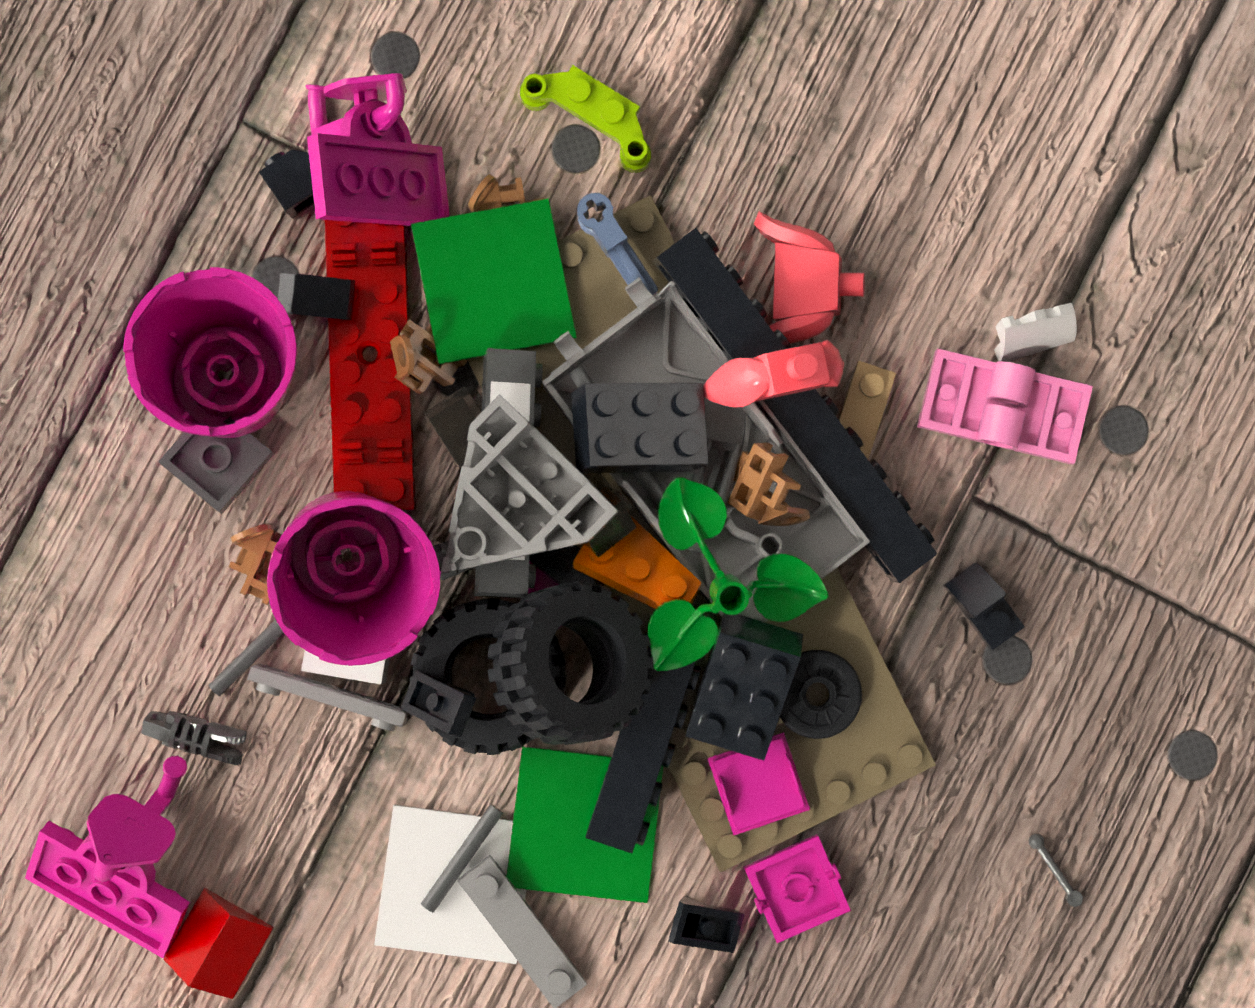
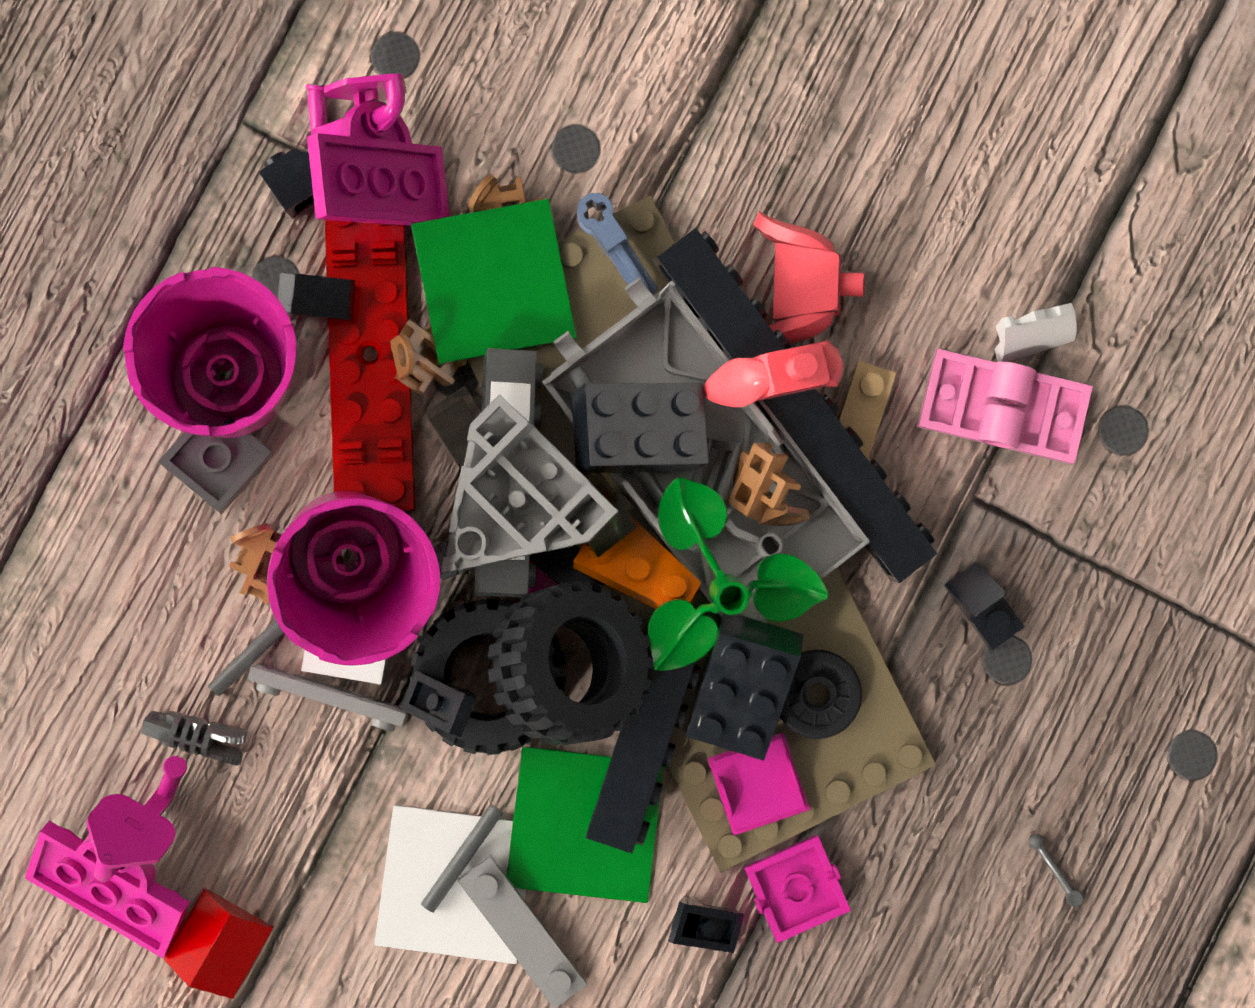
(594, 105): lime plate -> none

